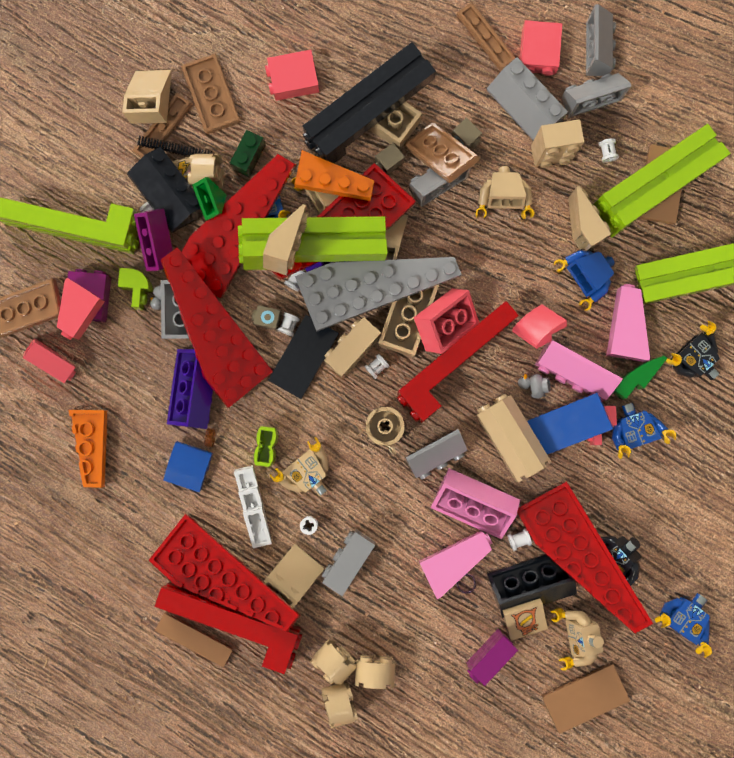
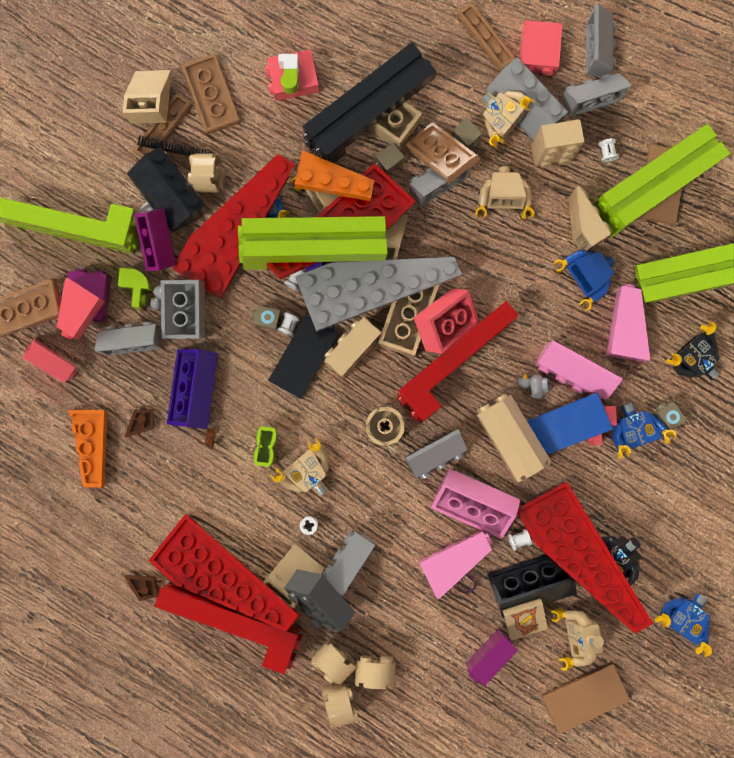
(129, 339): none -> light grey slope
(140, 422): none -> reddish brown piece
(142, 586): none -> reddish brown piece
(183, 166): tile -> none
(188, 466): blue slope -> none
(194, 639): medium nougat tile -> none
(210, 198): green slope -> none
(223, 350): red wing -> none
(247, 153): dark green brick -> none
(252, 506): white slope -> none
(284, 242): tan slope -> none
(290, 78): none -> leg
(319, 600): none -> dark grey brick
(377, 366): white bush -> none
(504, 113): none -> tan torso
(539, 326): coral slope -> none
(638, 377): green slope -> none
(669, 415): none -> dark tan brick

